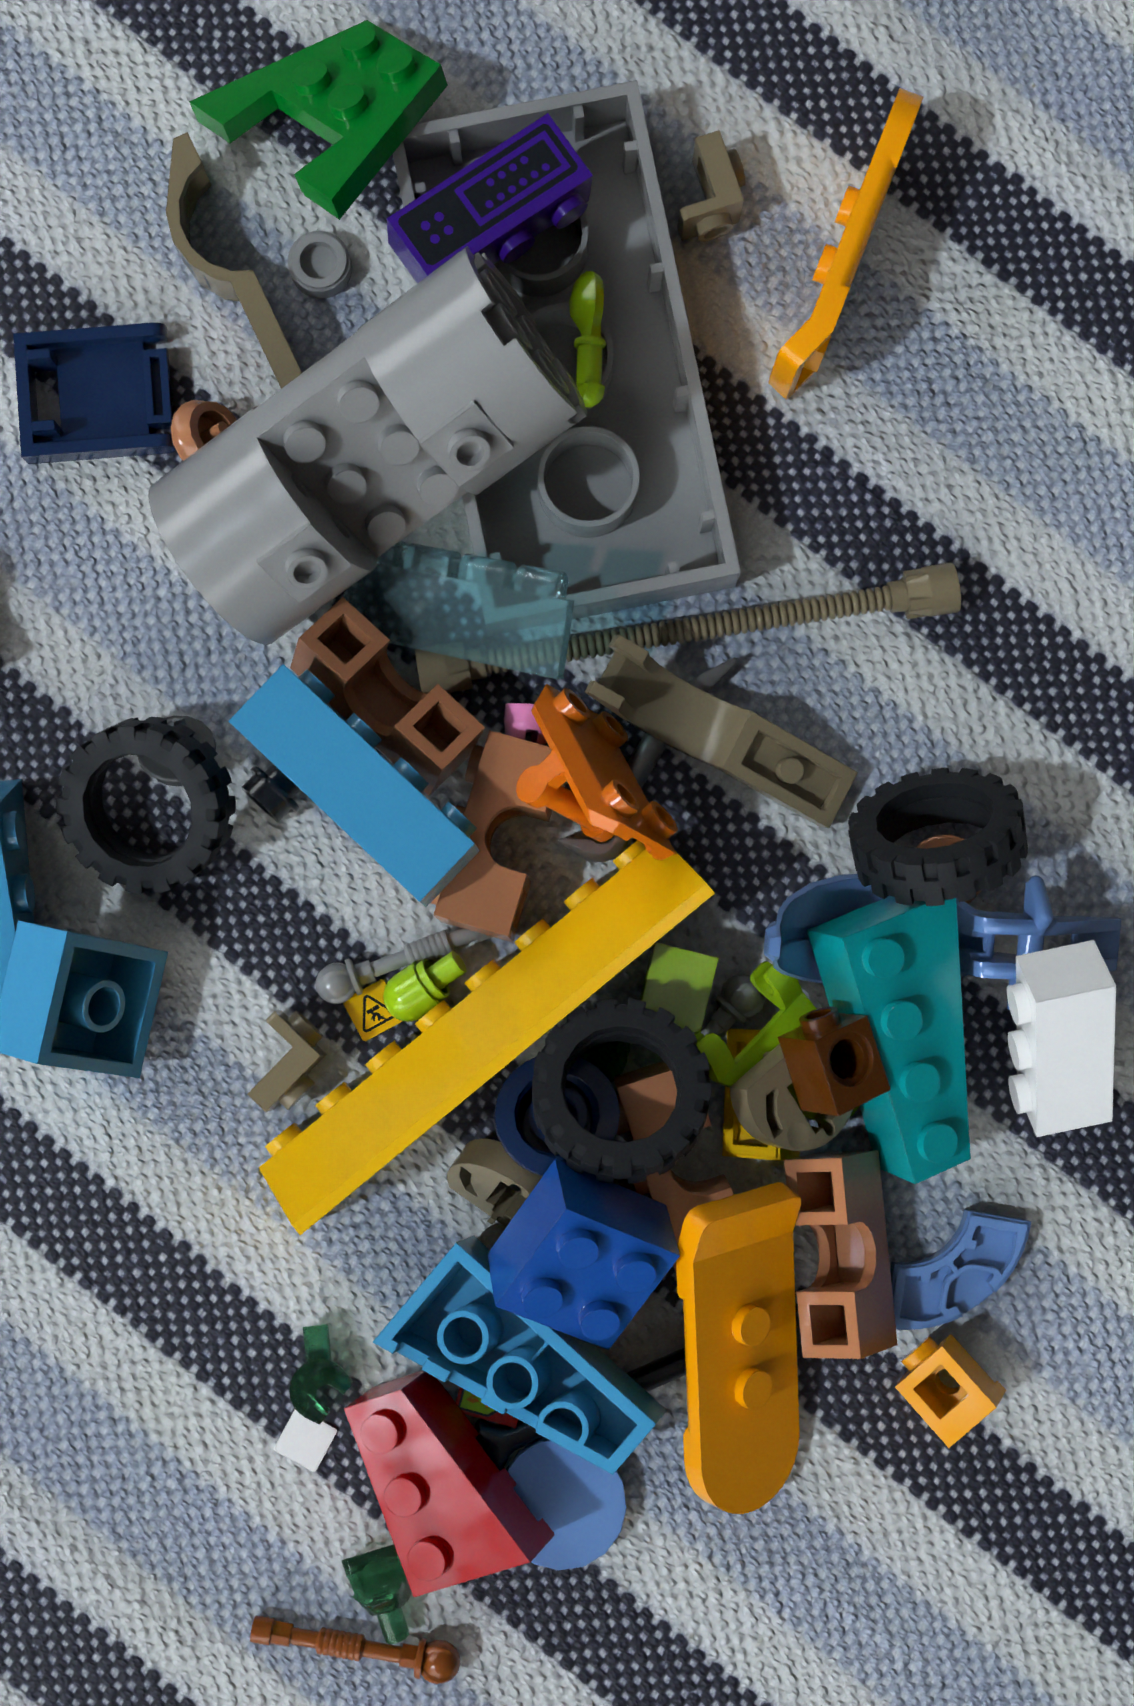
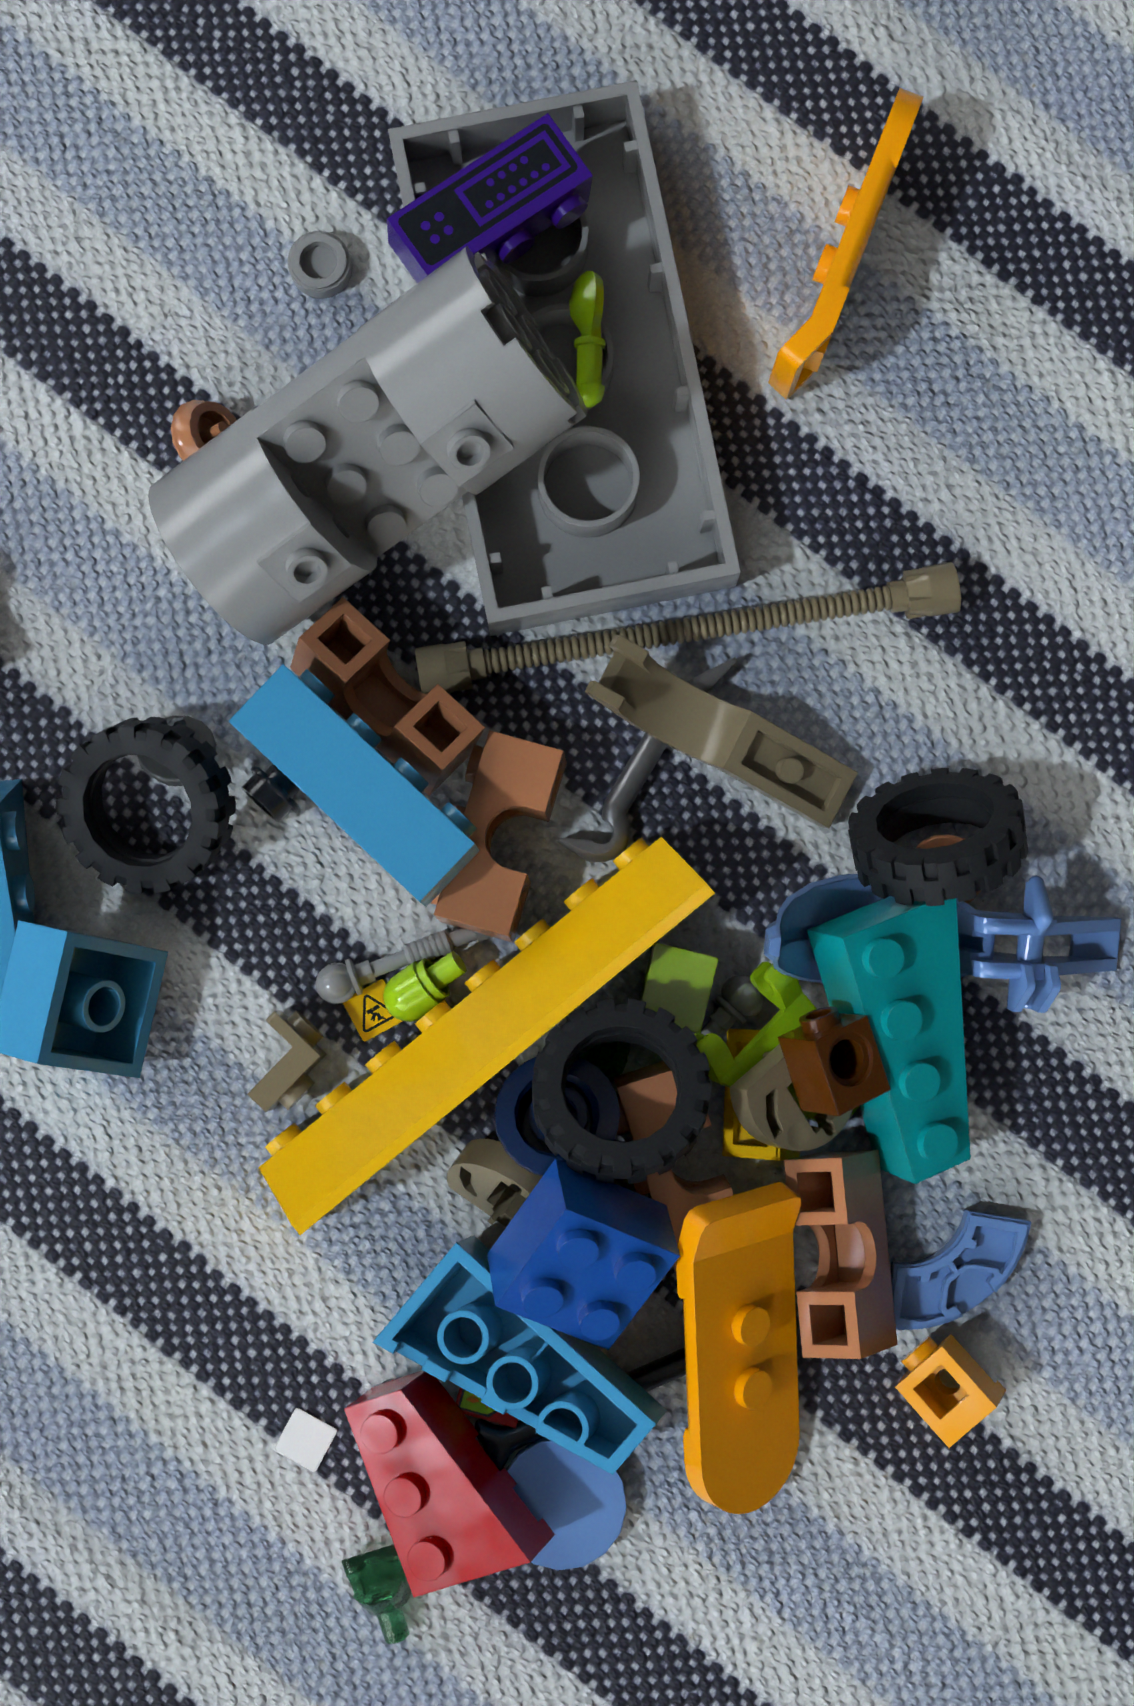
(107, 392): dark blue container -> none
(186, 186): dark tan piece -> none
(315, 1372): clear green piece -> none
(350, 89): green wing -> none
(435, 1661): dark orange piece -> none
(469, 607): clear light blue windscreen -> none
(520, 720): bright pink hinge -> none
(603, 787): orange shield -> none
(720, 179): dark tan bracket -> none
(1063, 1038): white brick -> none

